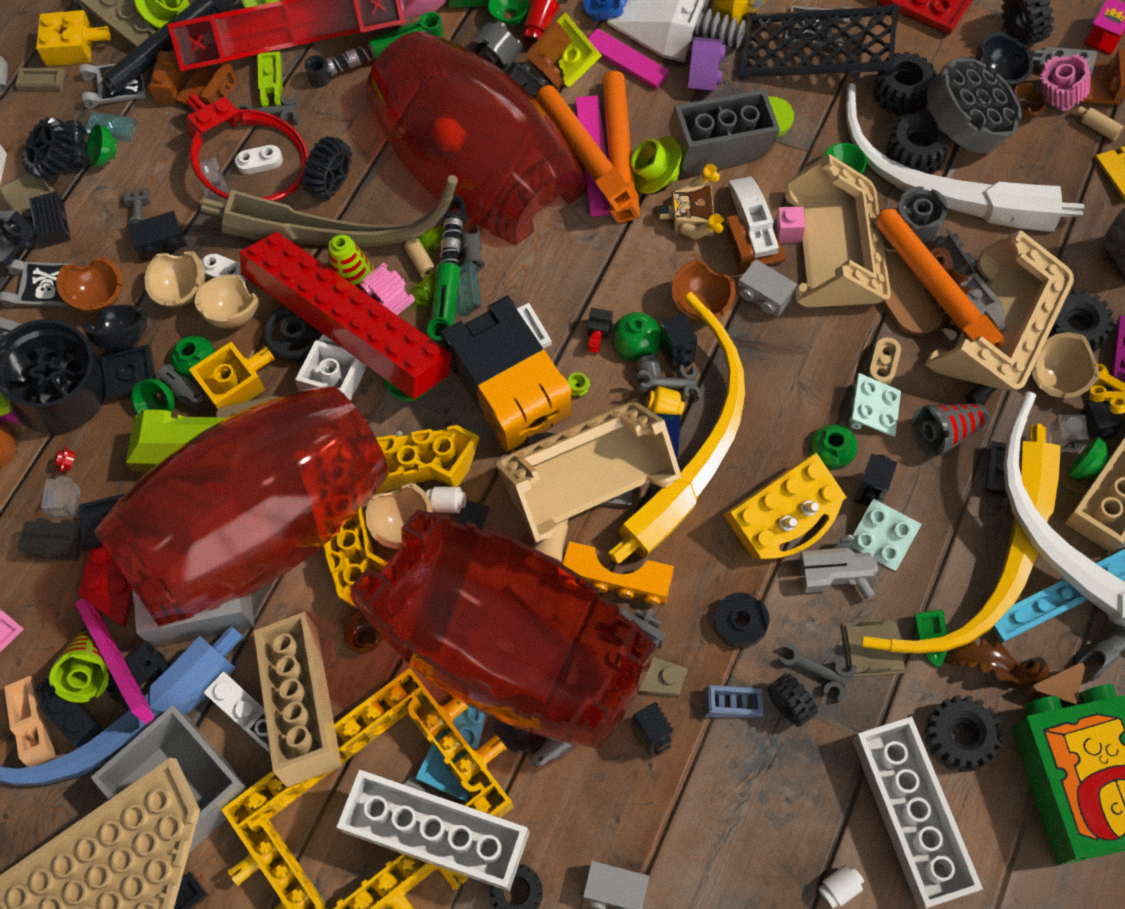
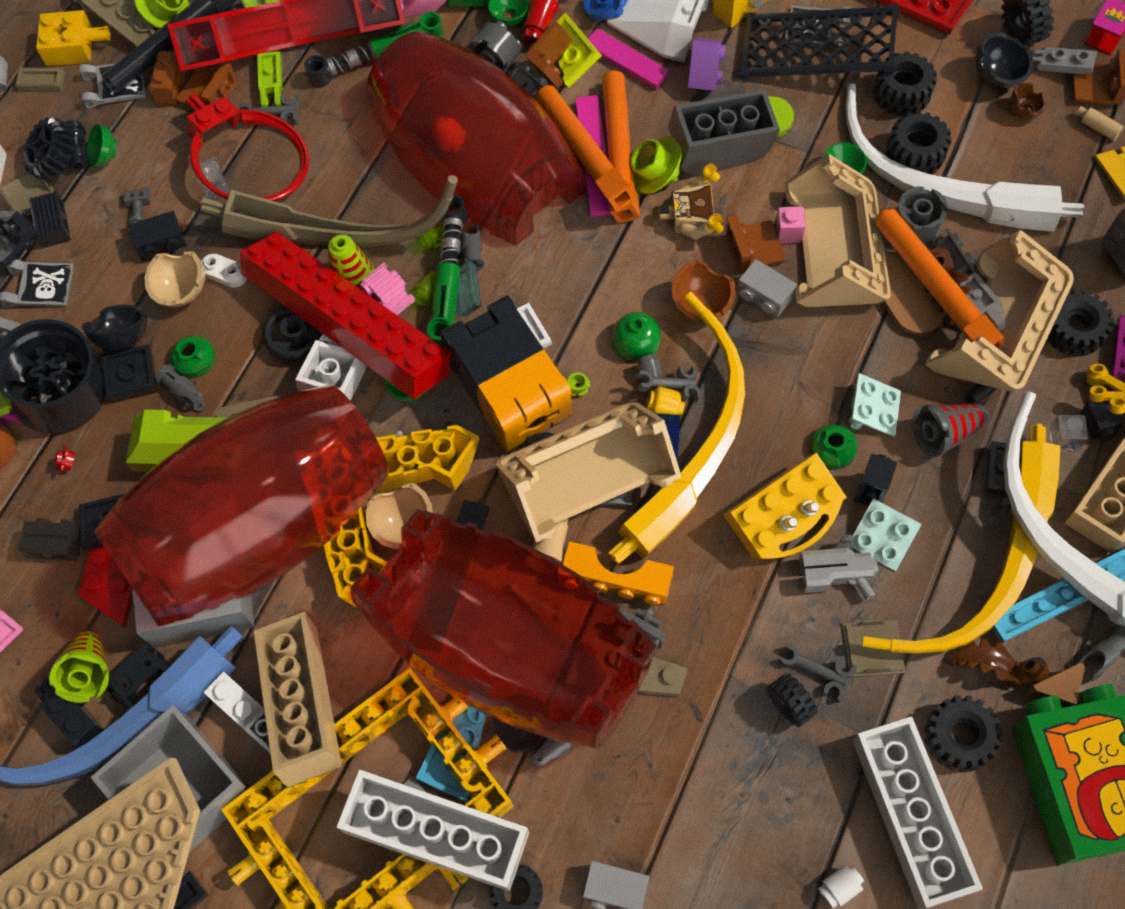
(28, 723): light nougat slope -> none
(61, 497): clear brick -> none
(91, 286): dark orange cylinder -> none
(115, 661): dark pink tile -> none
(120, 126): clear light blue plate -> none
(145, 396): green piece -> none
(226, 302): tan cylinder -> none
(230, 377): yellow brick -> none
(258, 159): white plate -> none
(326, 168): black gear -> none
(360, 635): reddish brown hair -> none
(419, 257): tan cylinder -> none
(447, 499): white brick -> none
(599, 327): pearl dark grey piece -> none
(653, 729): black brick -> none
(678, 341): black brick -> none
(720, 28): light grey piece -> none
(721, 711): sand blue slope -> none
(750, 608): black plate -> none
(755, 216): white slope -> none
(885, 363): tan plate -> none
(931, 625): green plate -> none
(973, 105): dark grey brick -> none
(1065, 81): bright pink brick -> none
(1066, 366): tan cylinder -> none
(1090, 461): green piece -> none

